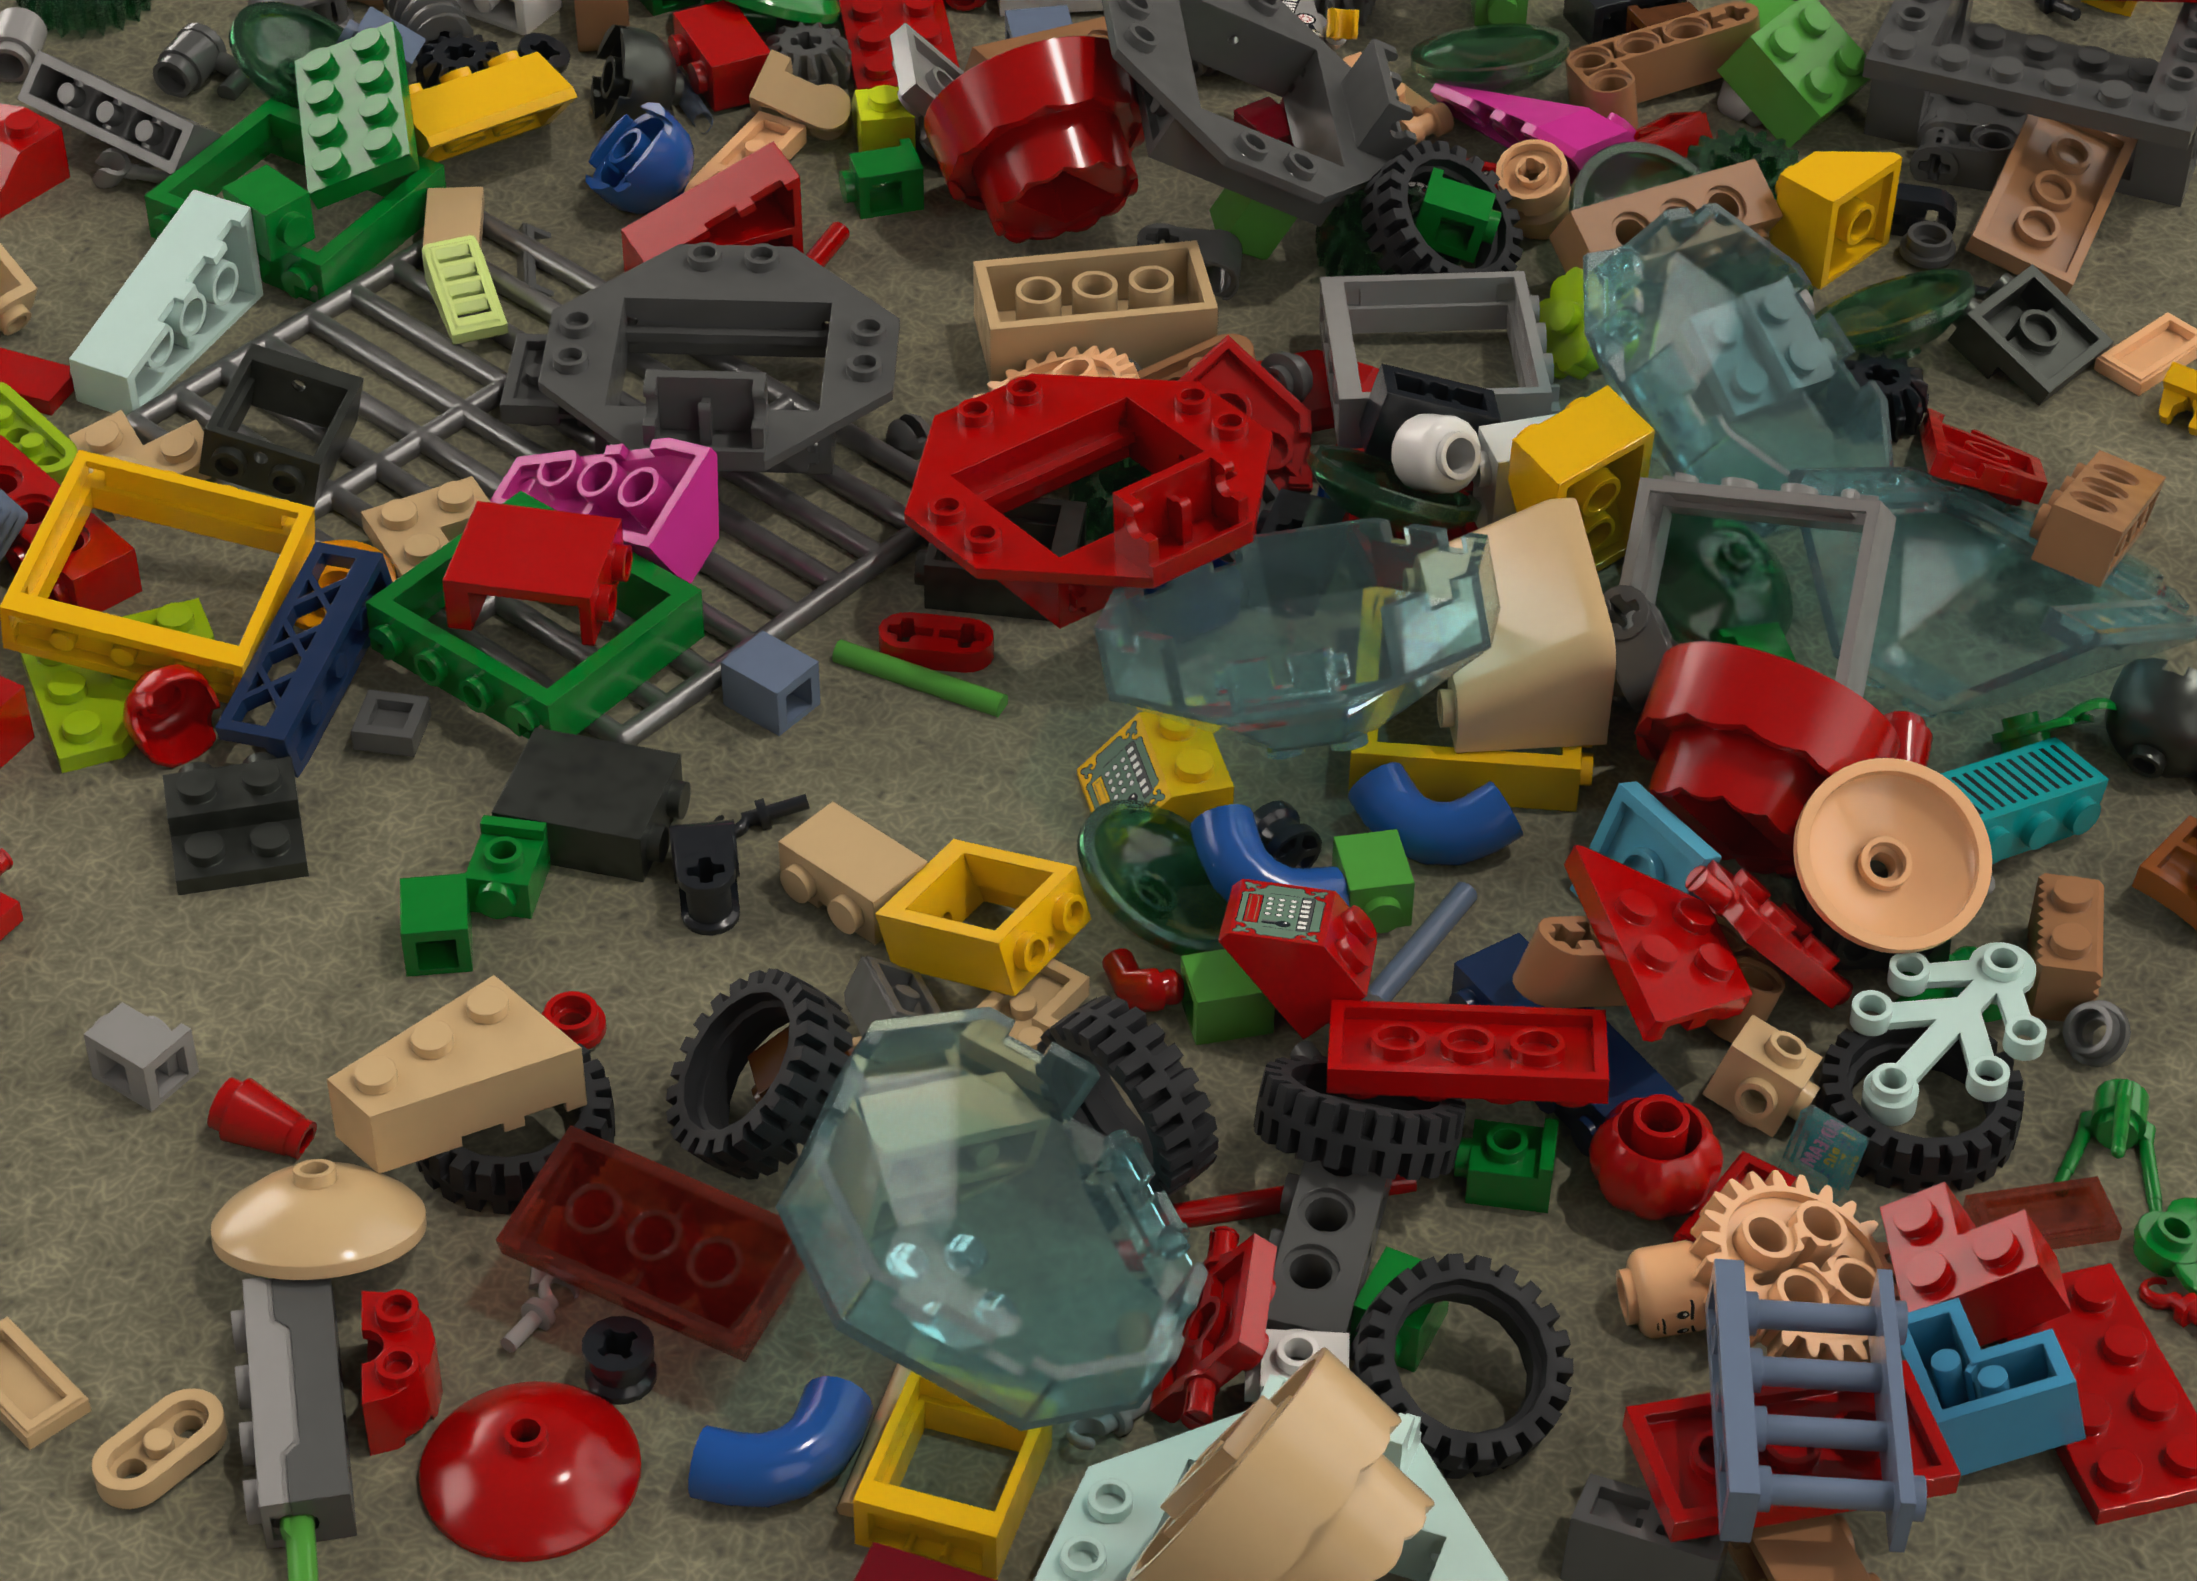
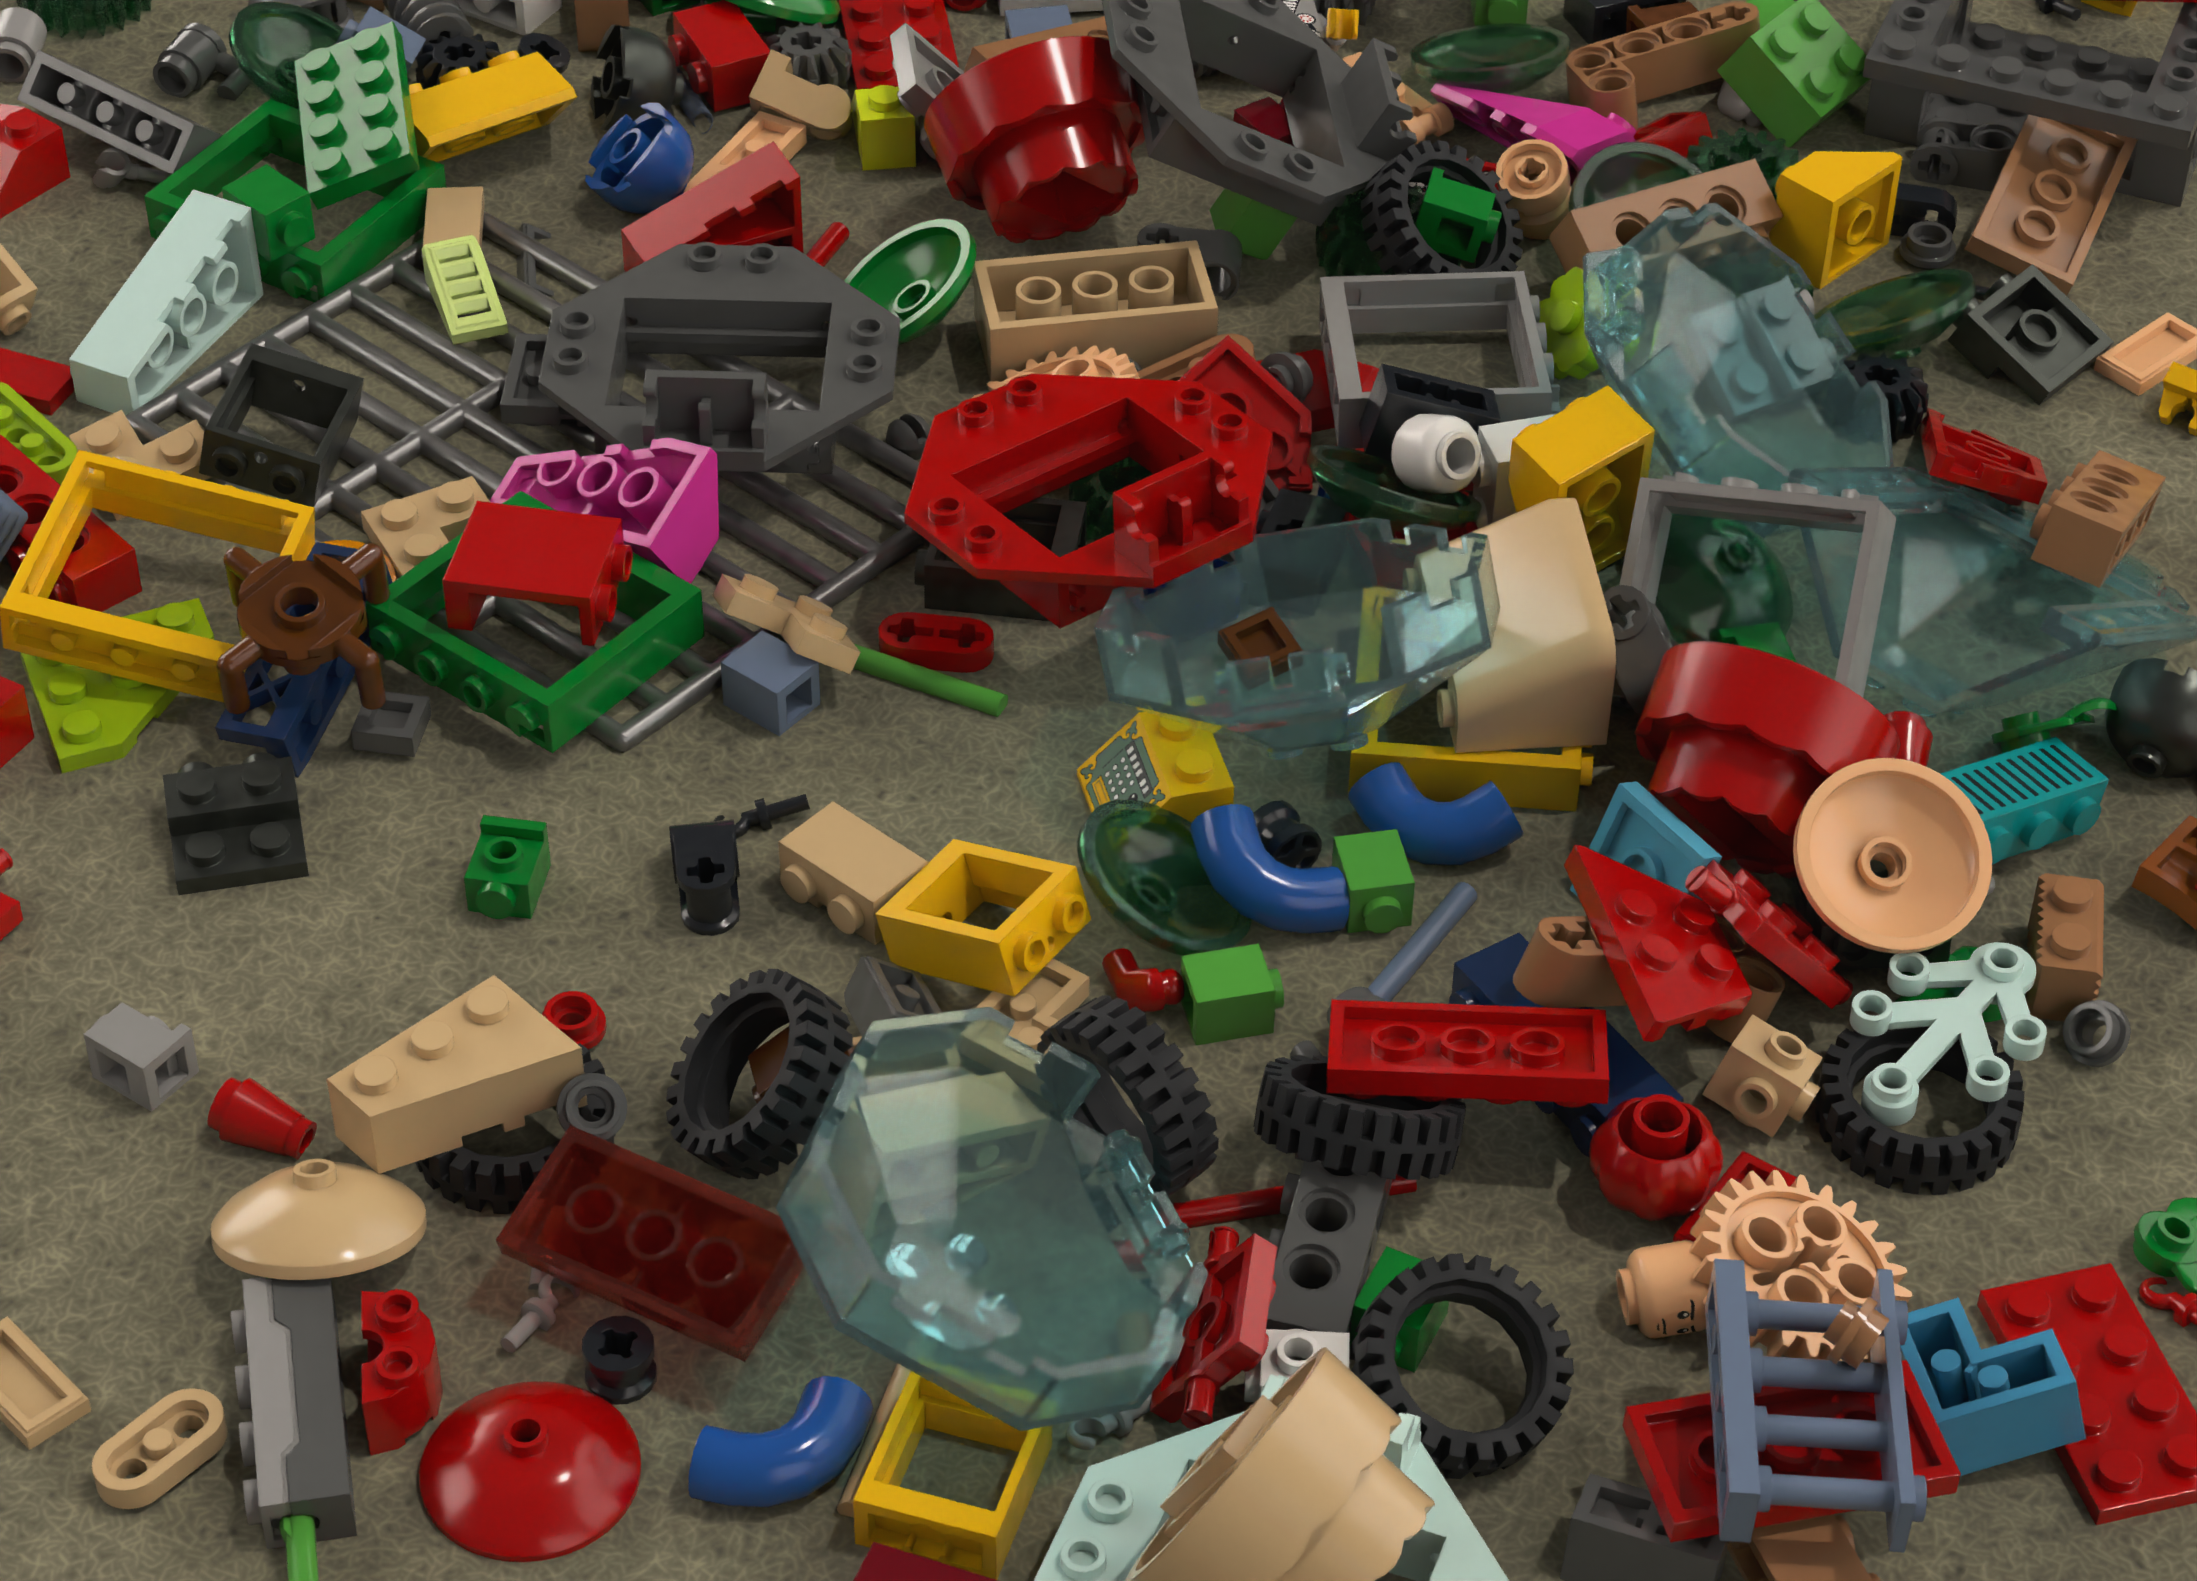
(171, 715): red hair -> none
(304, 642): none -> reddish brown plate
(436, 924): green brick -> none
(600, 799): pearl dark grey brick -> none
(601, 1086): none -> dark grey plate
(802, 624): none -> tan plate
(884, 181): green brick -> none
(918, 274): none -> green dish
(1259, 637): none -> reddish brown tile
(1299, 948): red slope -> none
(1508, 1164): green brick -> none
(1824, 1151): clear light blue tile -> none
(1855, 1332): none -> medium nougat plate
(1998, 1271): red brick -> none
(2063, 1211): clear red tile -> none
(2118, 1124): green plant -> none

